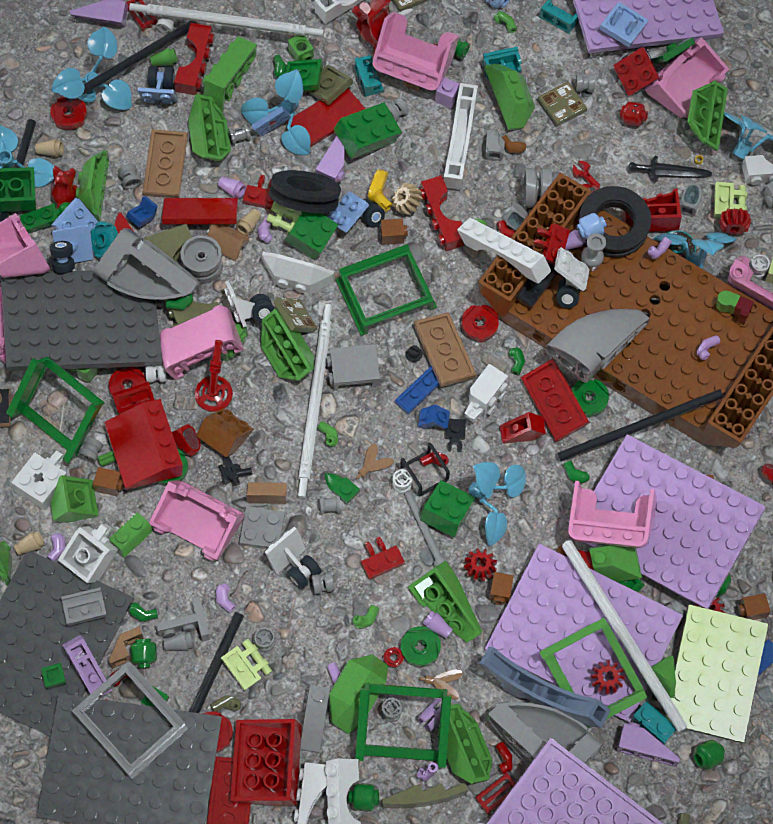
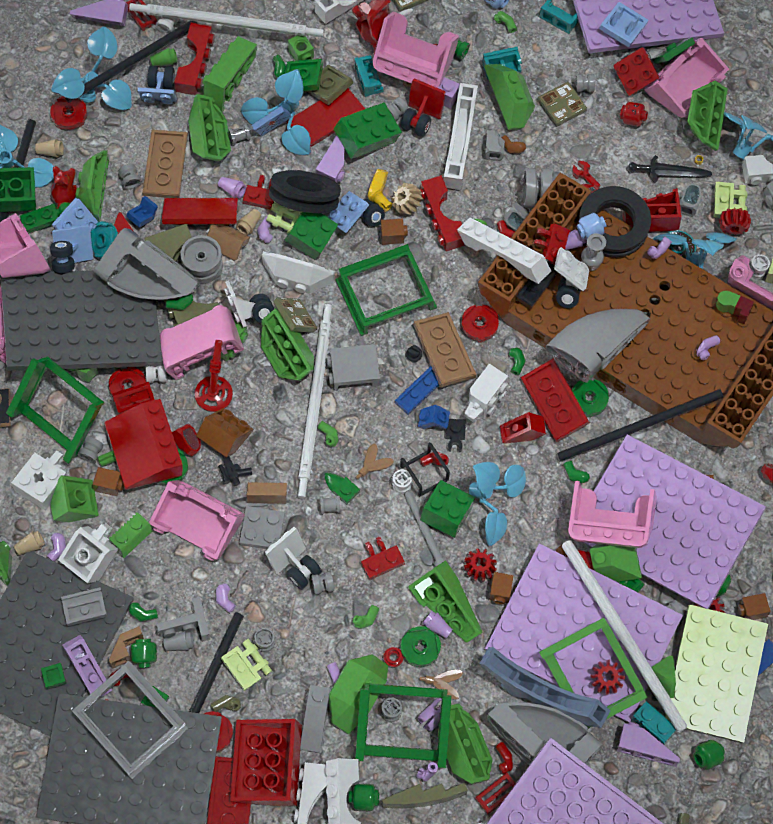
(426, 100): none -> red plate

